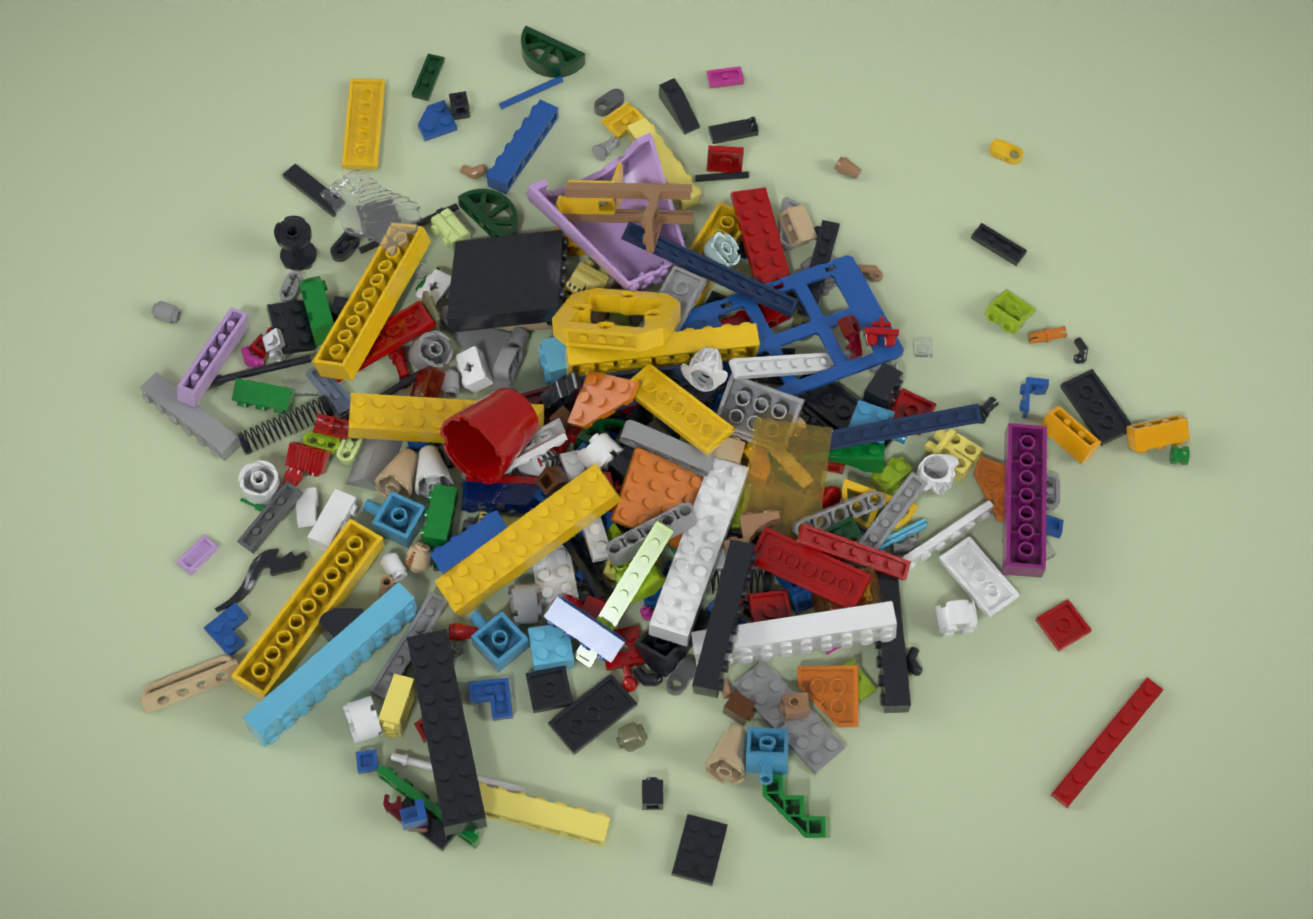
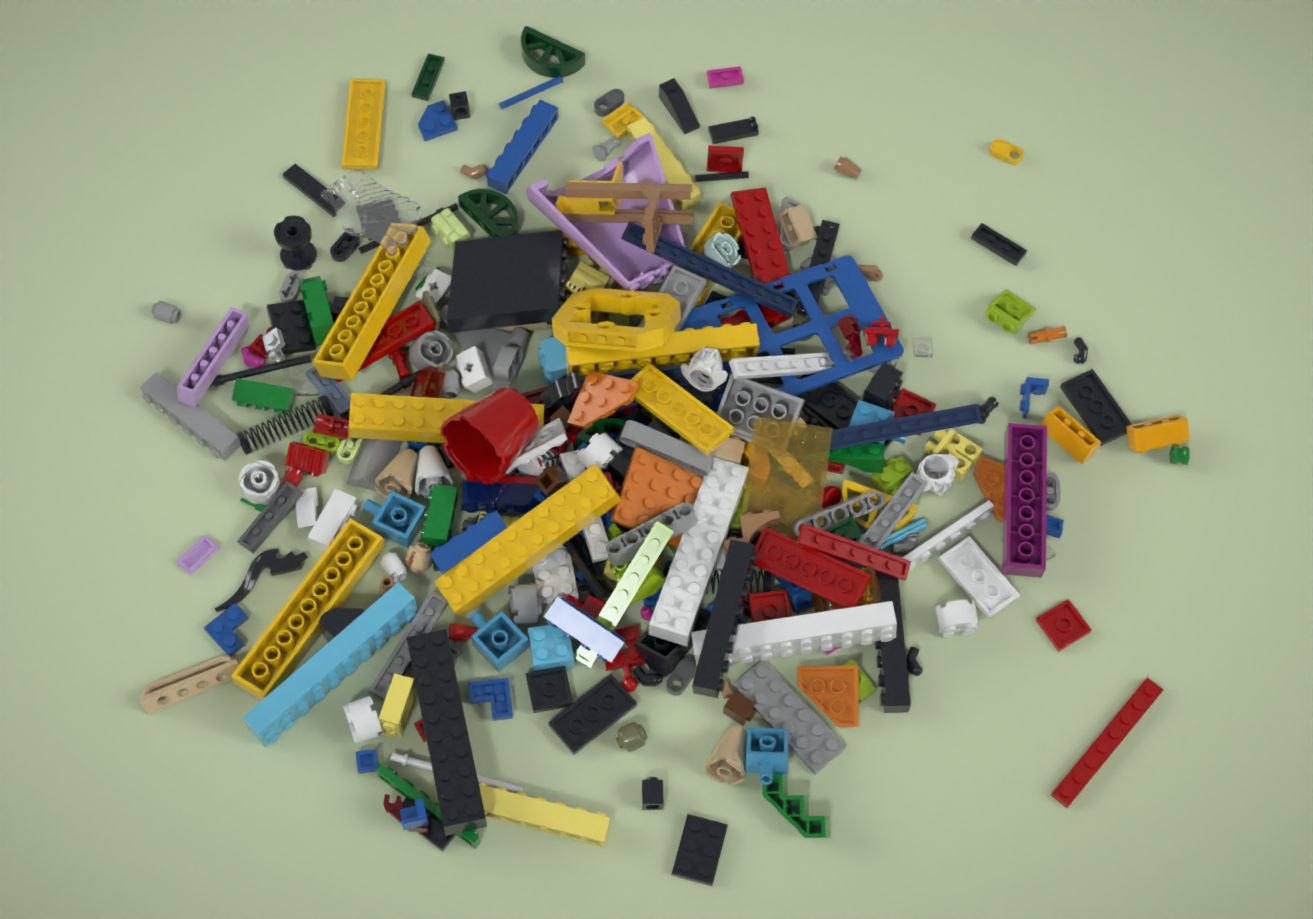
(794, 706): medium nougat brick -> none

